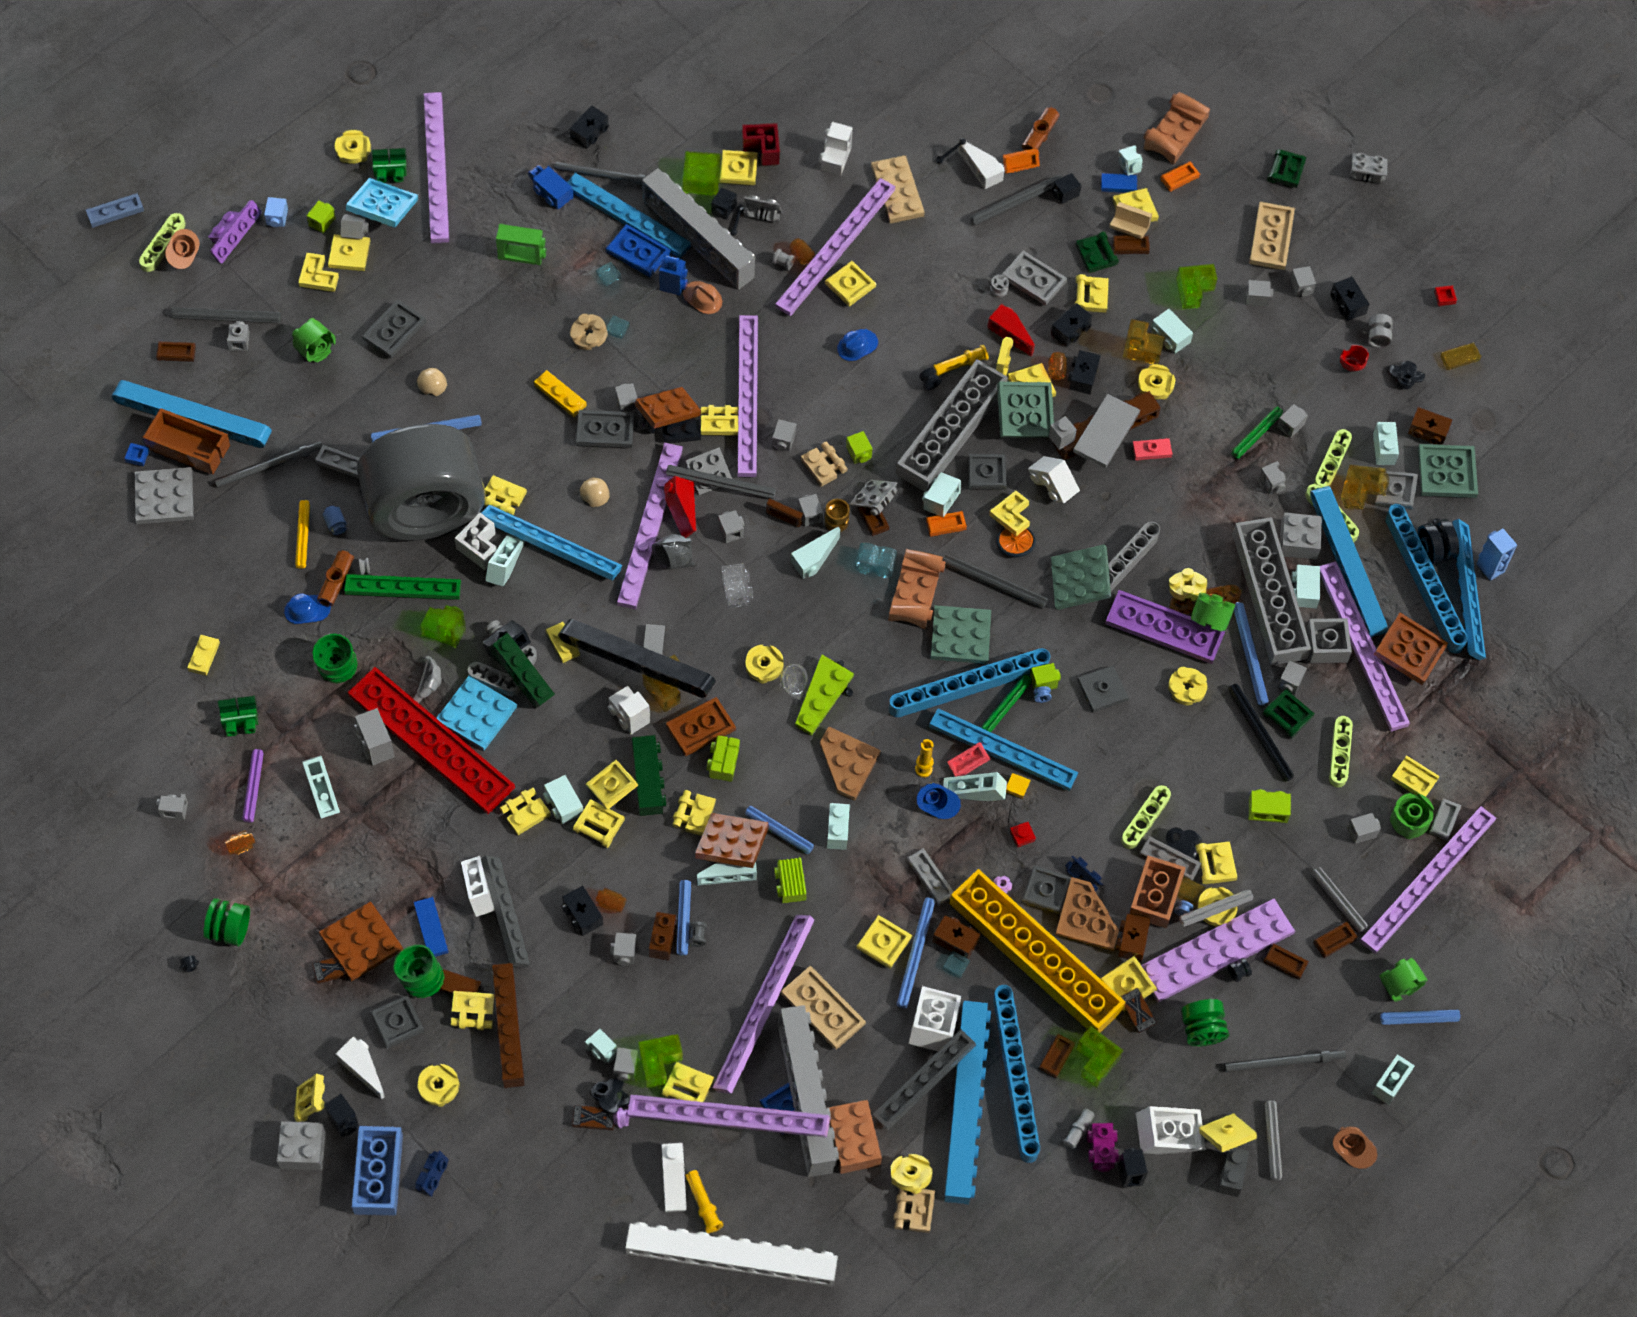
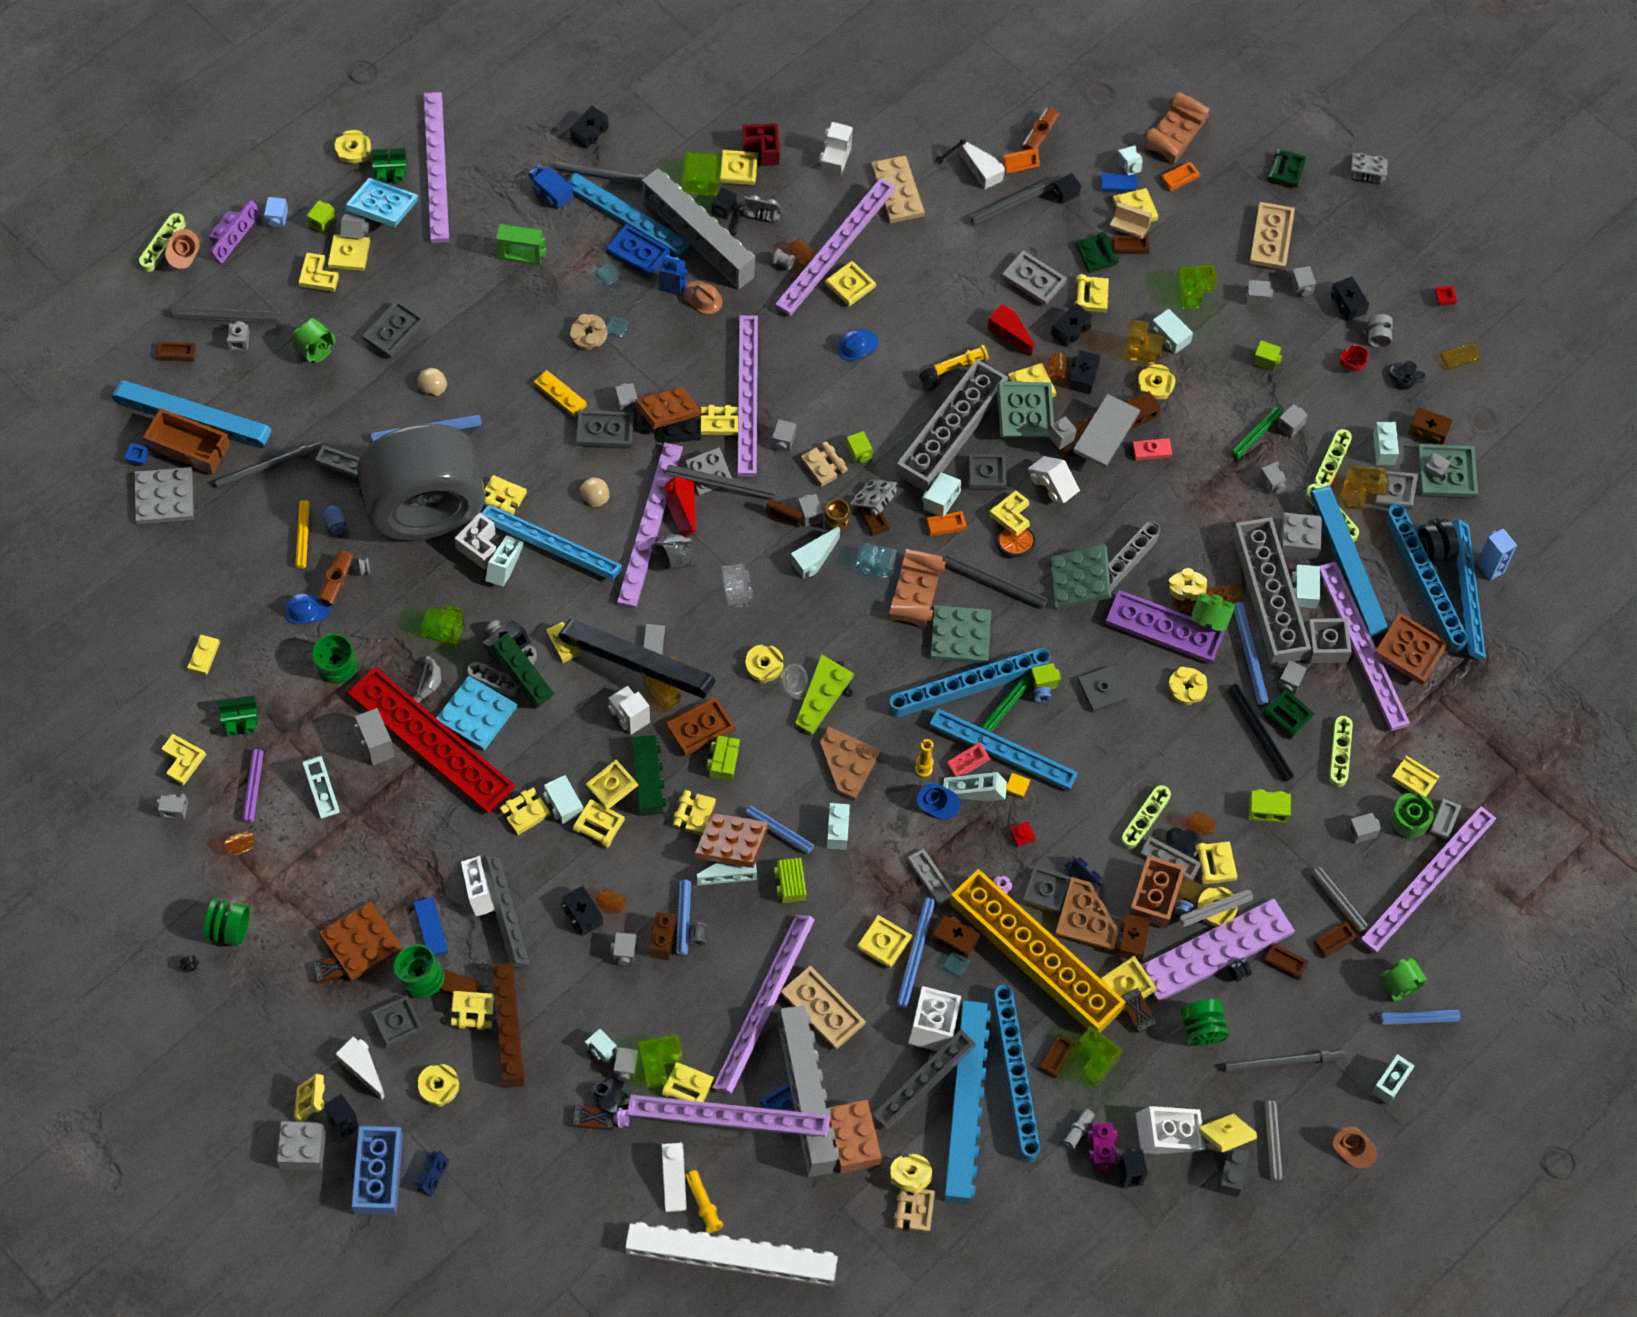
(114, 210): sand blue plate -> none
(187, 758): none -> light yellow plate
(402, 586): green plate -> none
(731, 526): light grey brick -> none
(999, 281): light grey wheel -> none
(1004, 358): light yellow plate -> none
(1201, 823): none -> clear orange brick
(1267, 356): none -> lime brick
(1437, 465): none -> light grey plate

